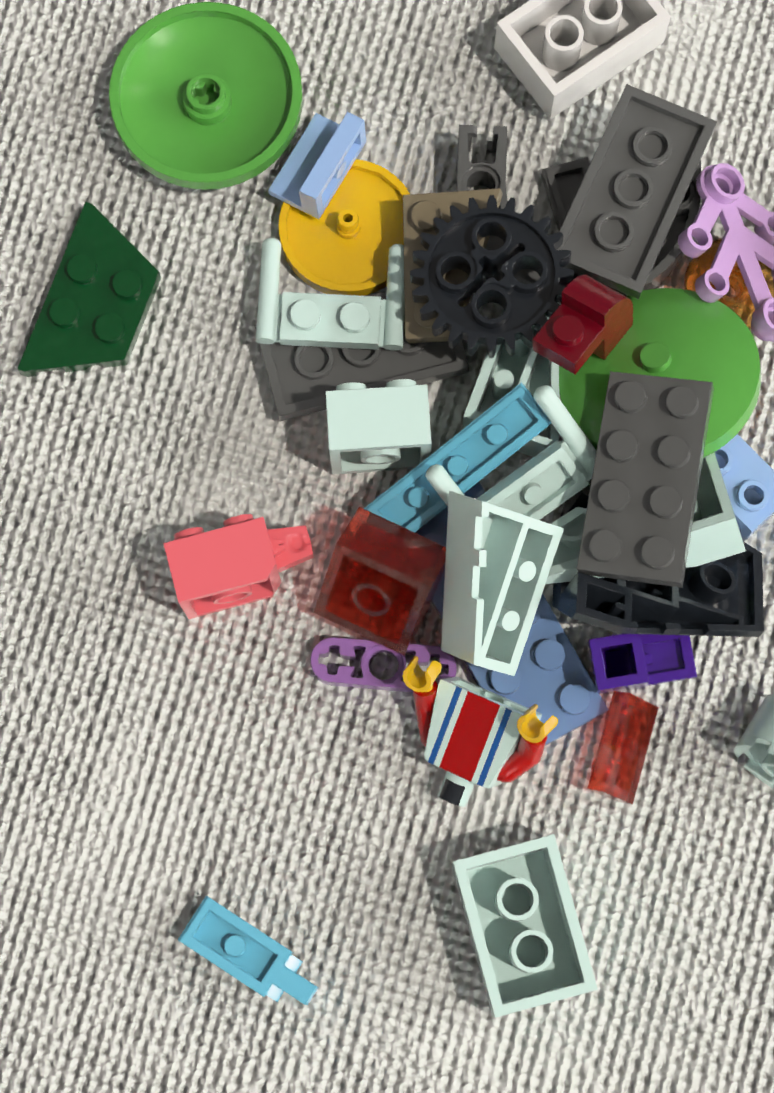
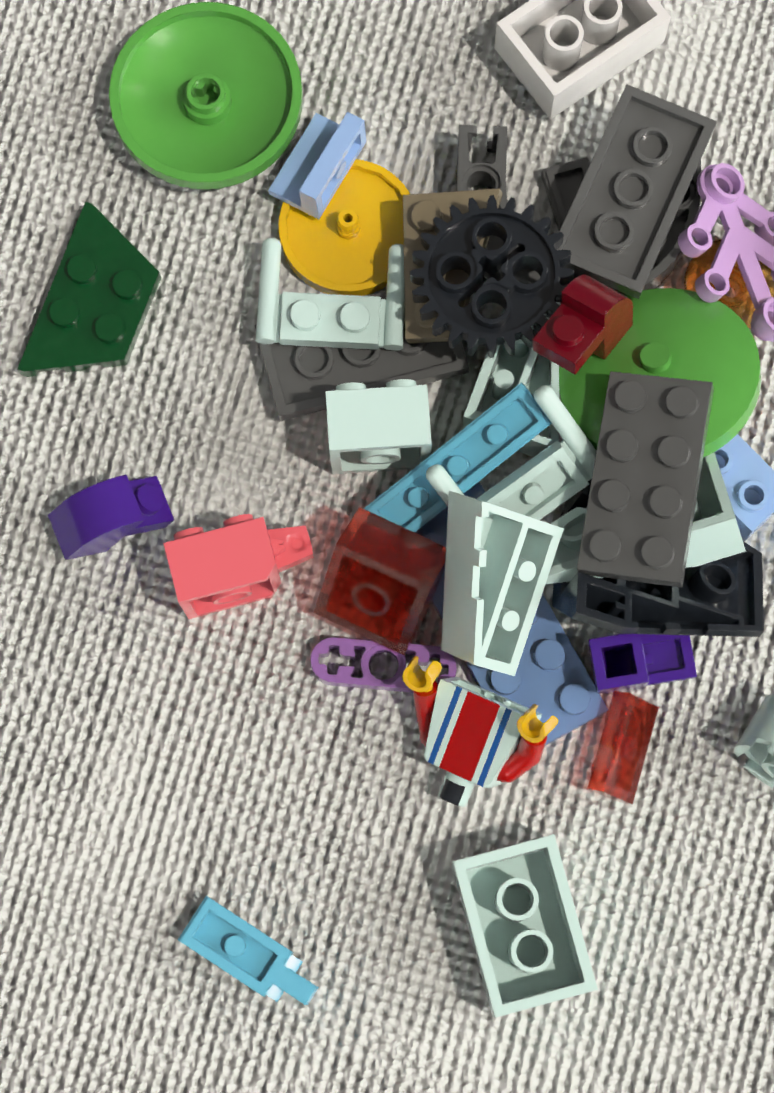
(107, 512): none -> dark purple brick

